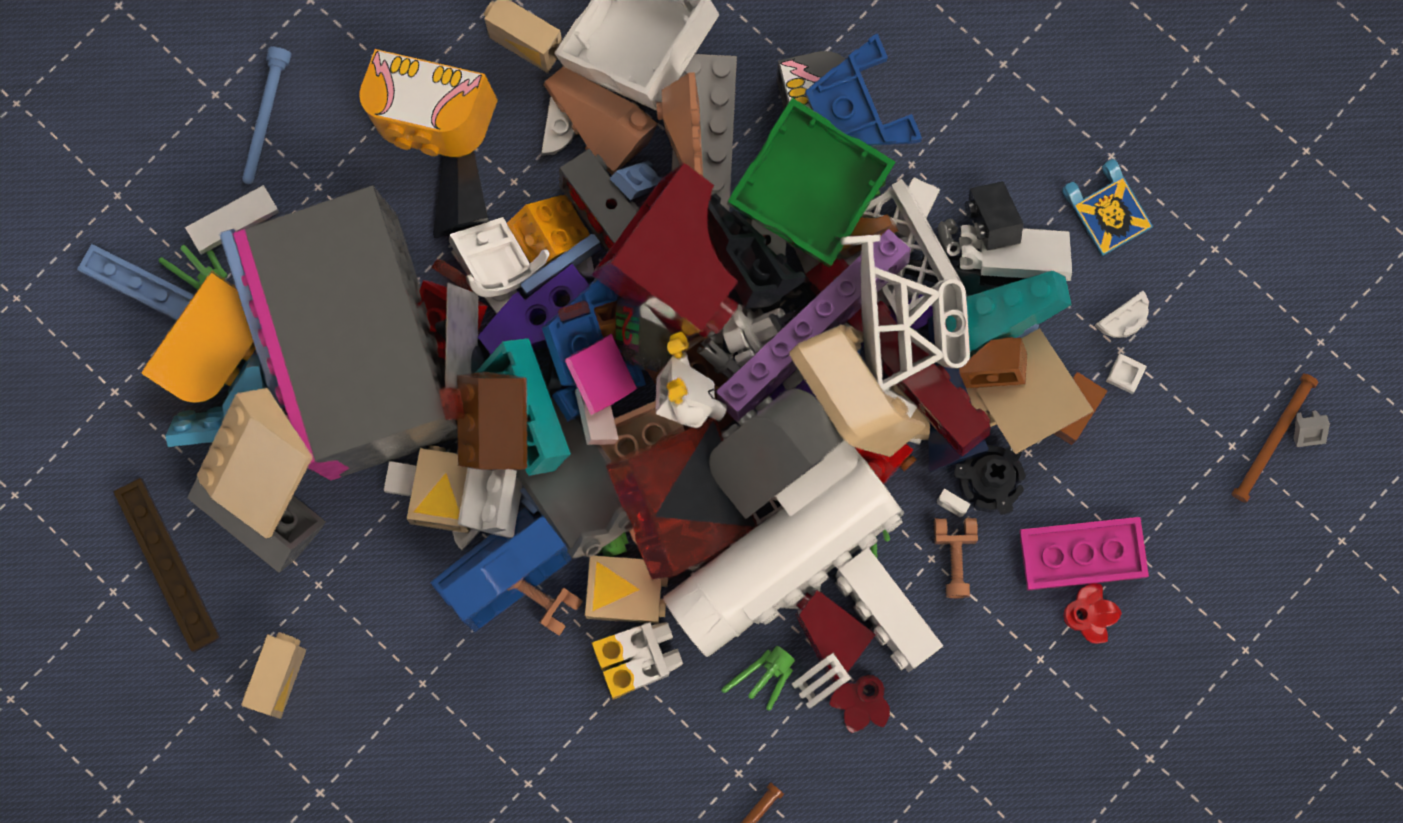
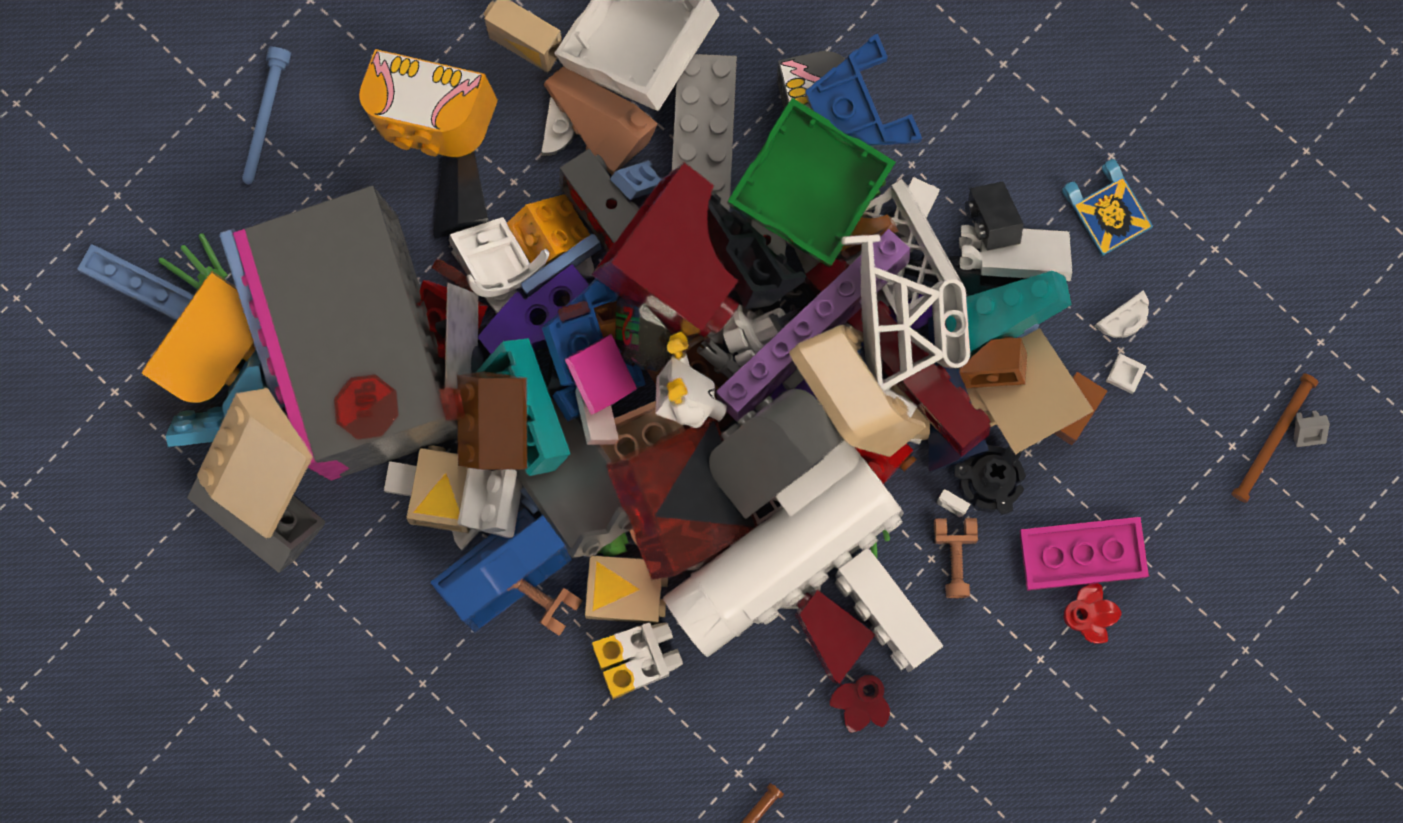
(167, 565): dark brown plate -> none
(239, 214): white tile -> none
(274, 675): tan brick -> none
(366, 407): none -> clear red piece
(682, 120): nougat wedge -> none
(777, 663): bright green plant -> none
(807, 691): white tile -> none
(945, 230): dark grey arm -> none

